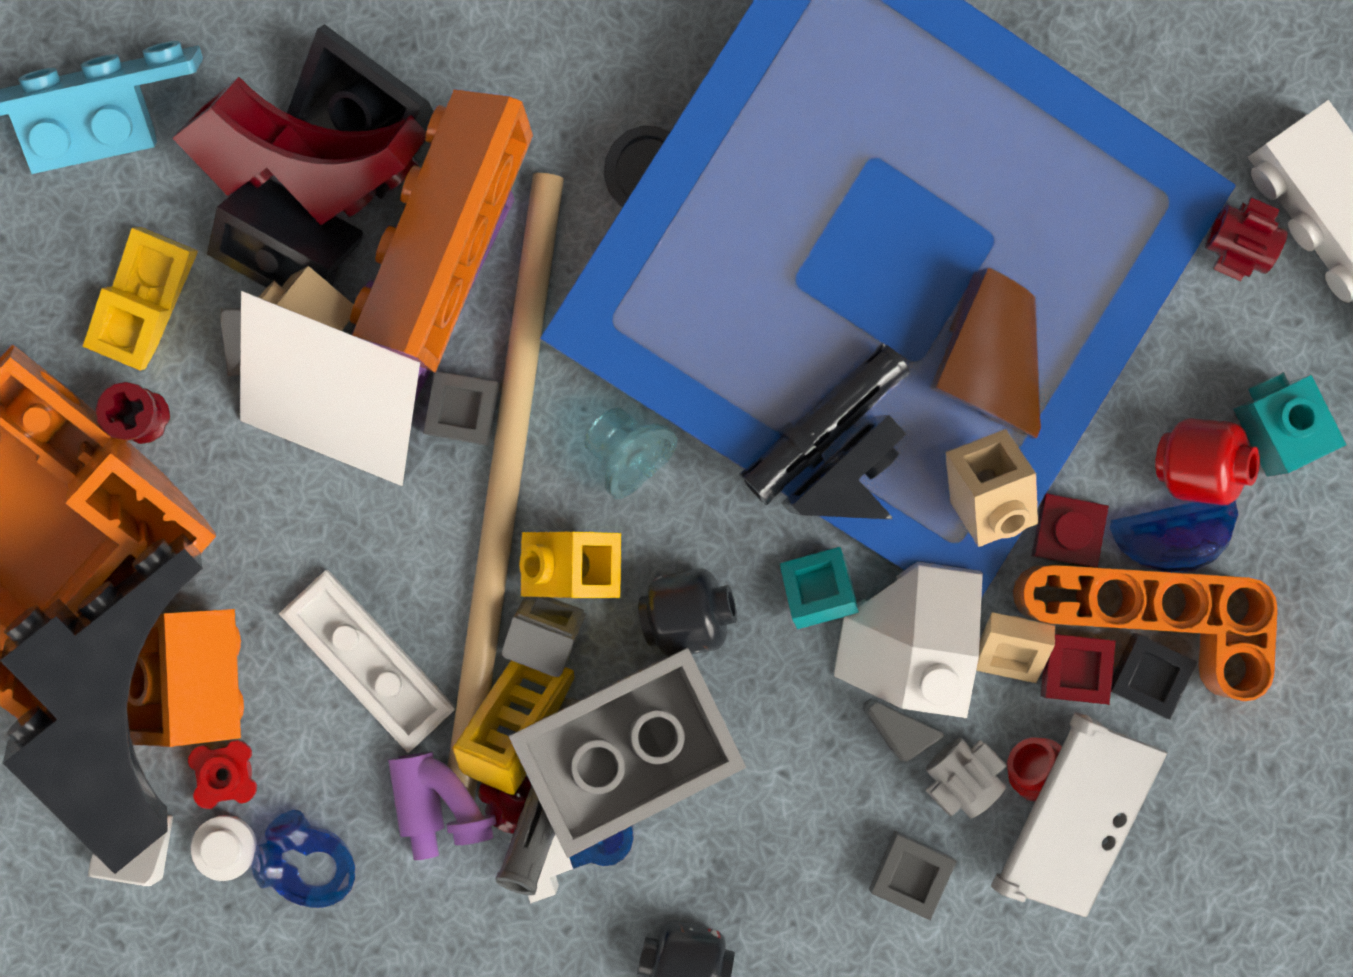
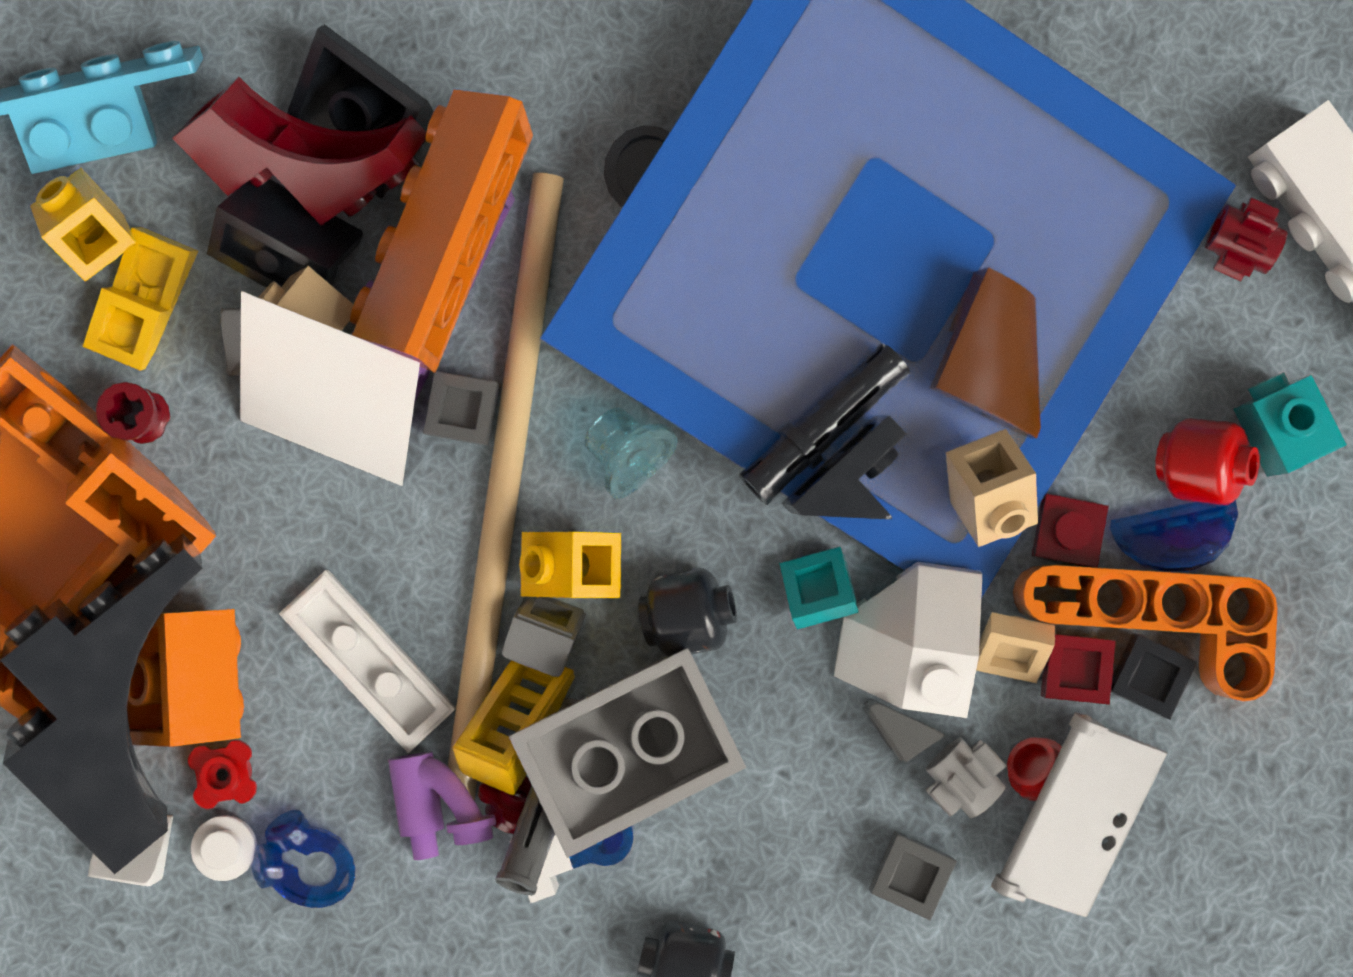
(81, 223): none -> yellow brick

